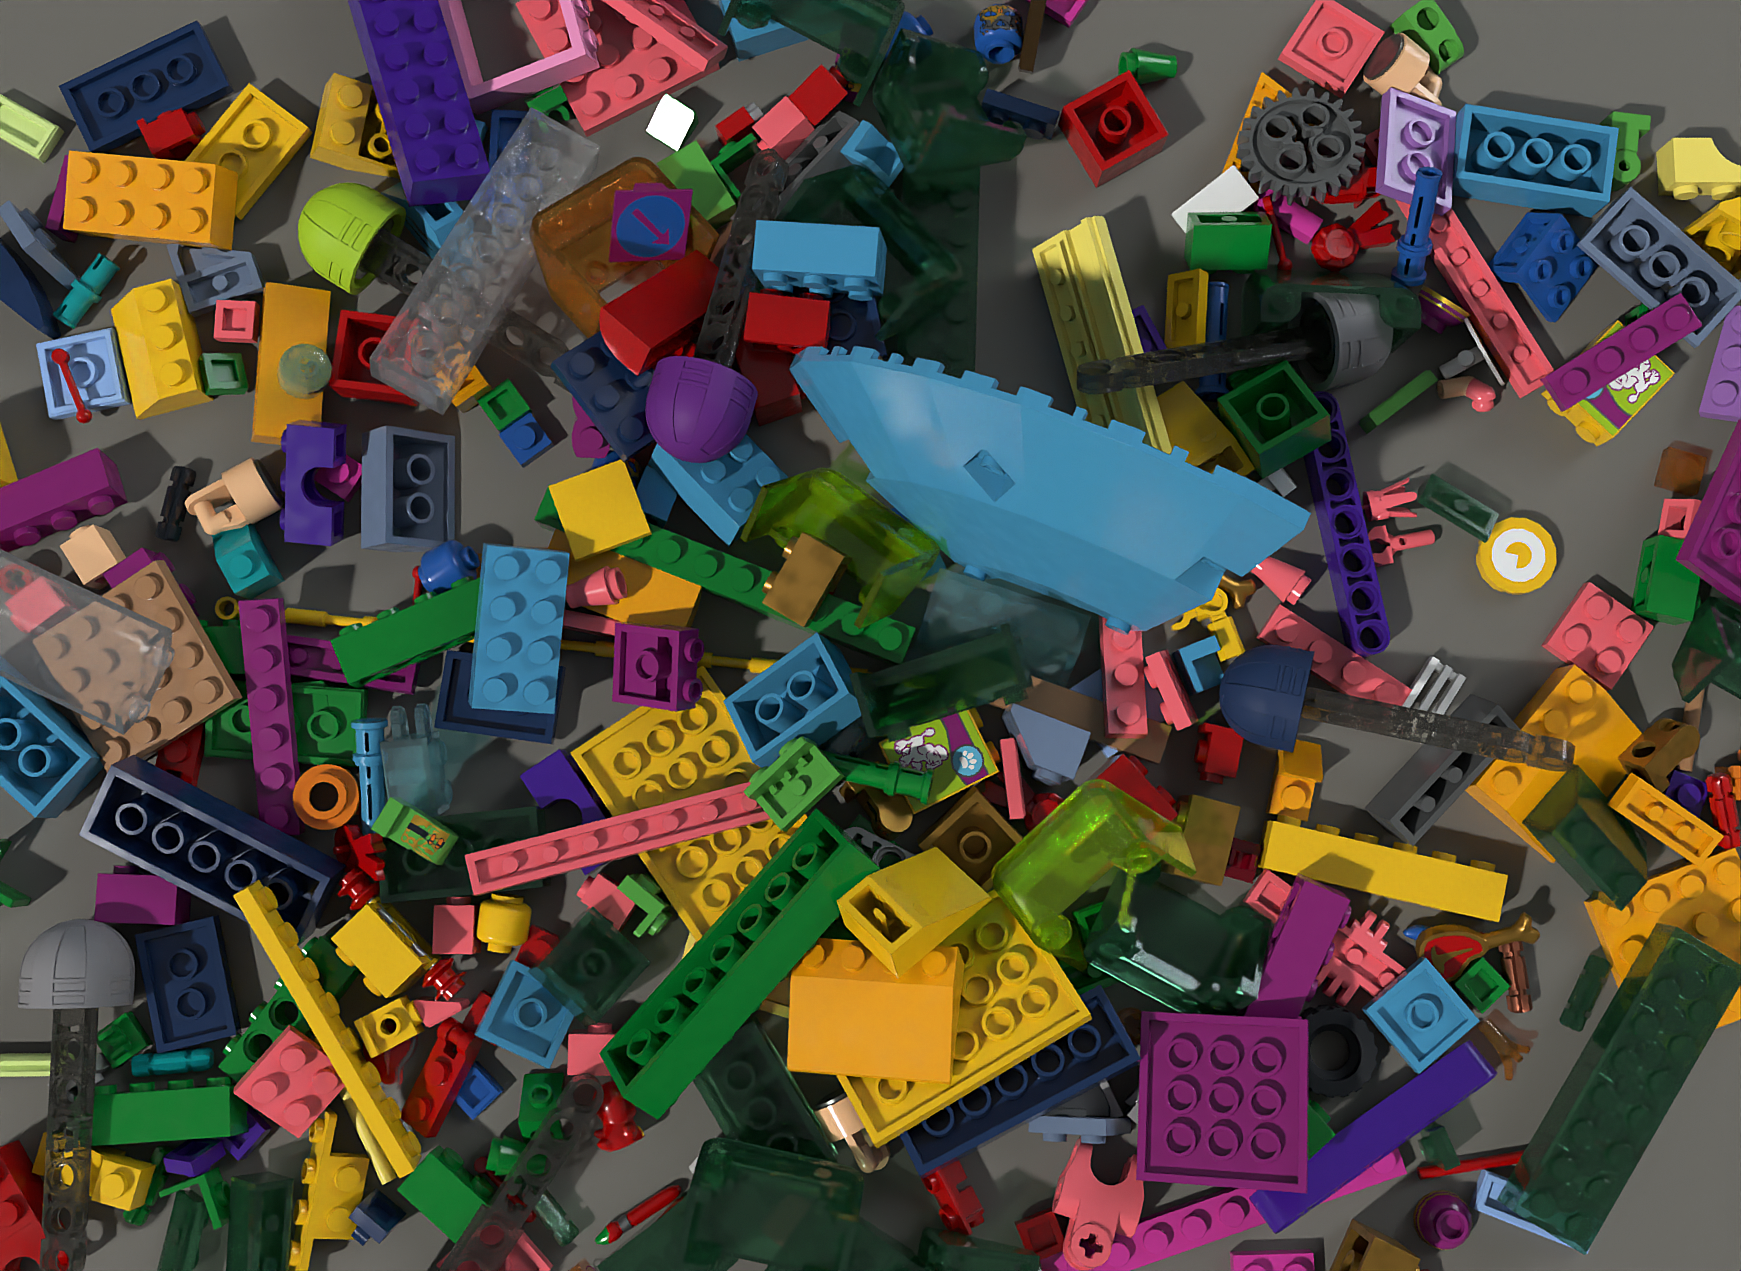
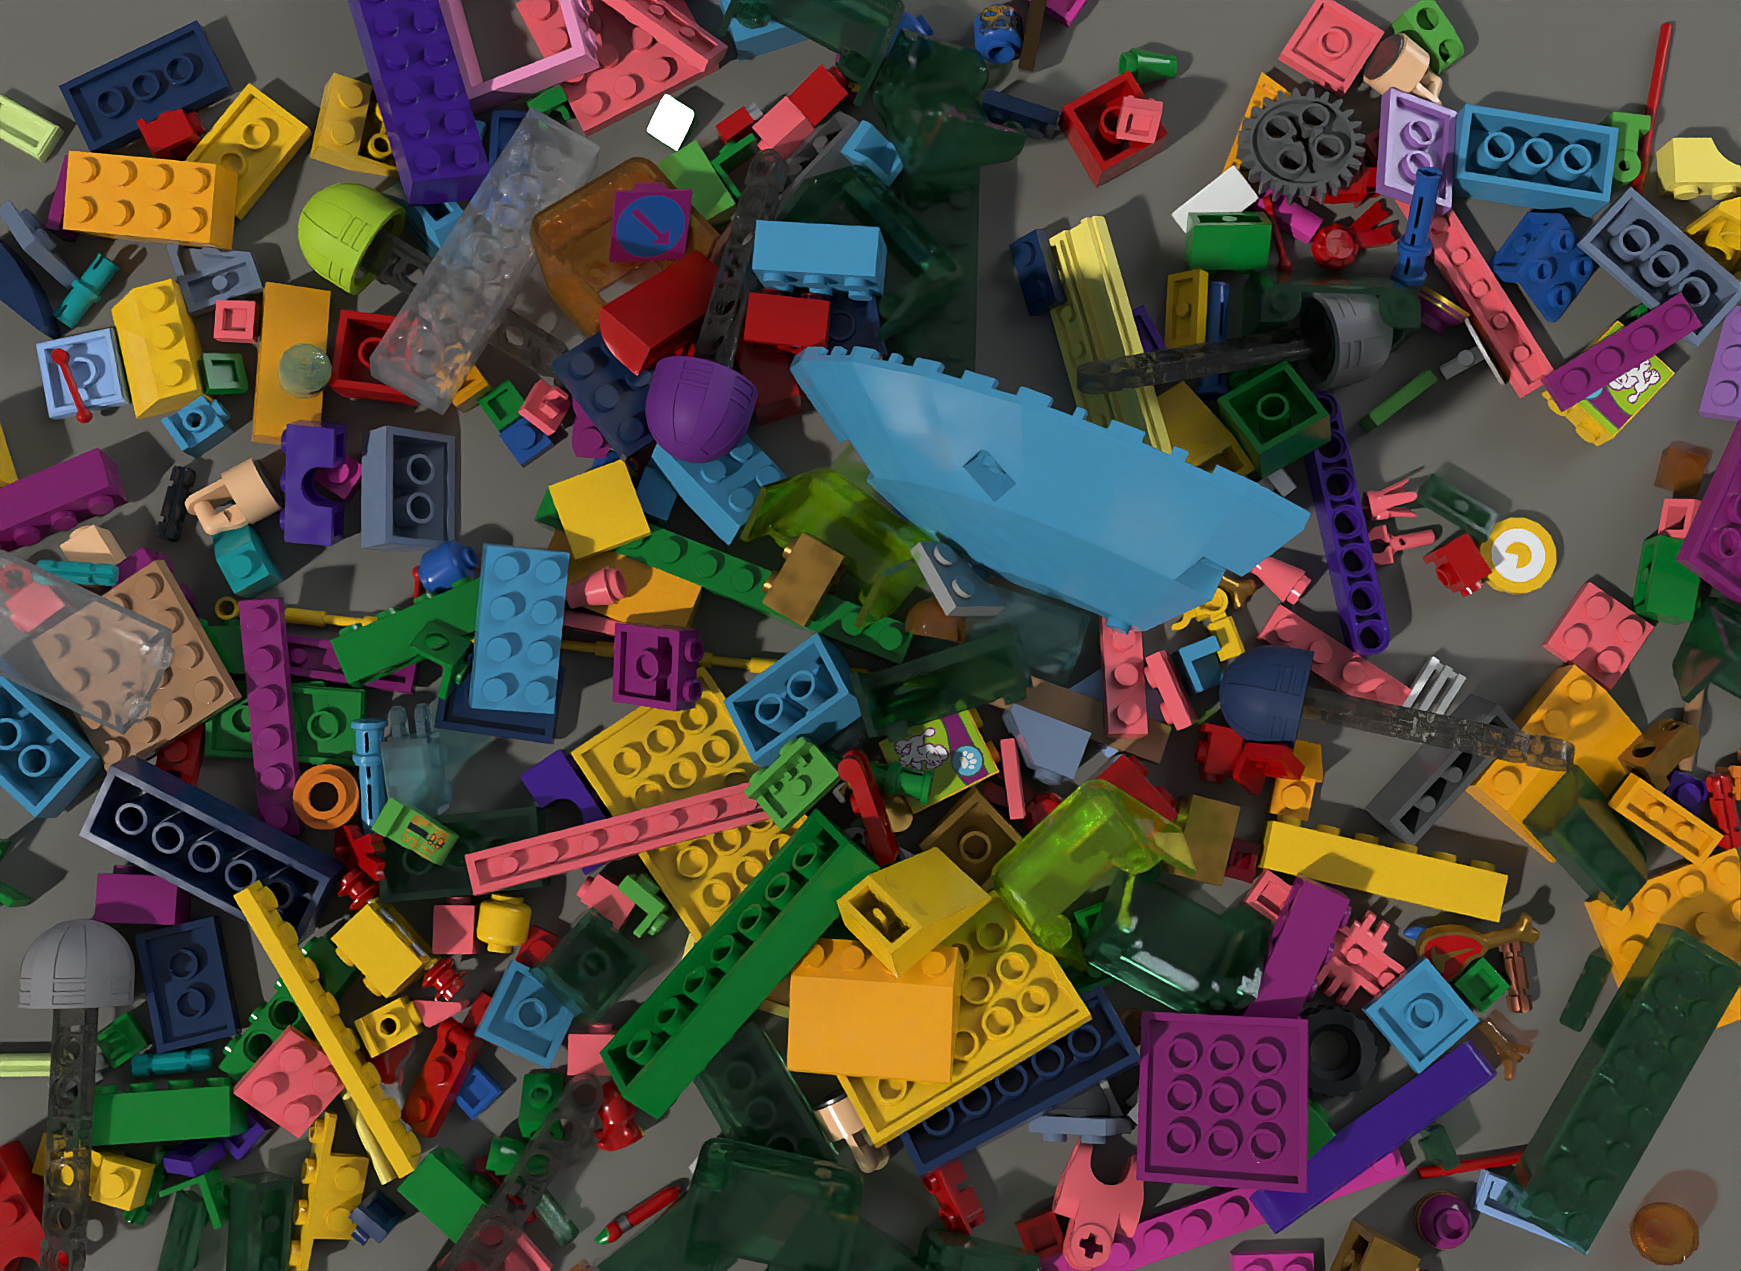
(82, 572): none -> teal axle
(208, 434): none -> dark azure brick
(453, 658): none -> green bracket
(545, 407): none -> coral tile
(868, 804): none -> red plate
(929, 620): none -> clear orange hair
(955, 582): none -> light grey wing
(1037, 272): none -> dark blue plate
(1139, 119): none -> coral tile
(1264, 761): none -> red bracket
(1459, 565): none -> red brick
(1470, 387): arm -> none
(1653, 103): none -> red axle
(1664, 1233): none -> clear orange hair

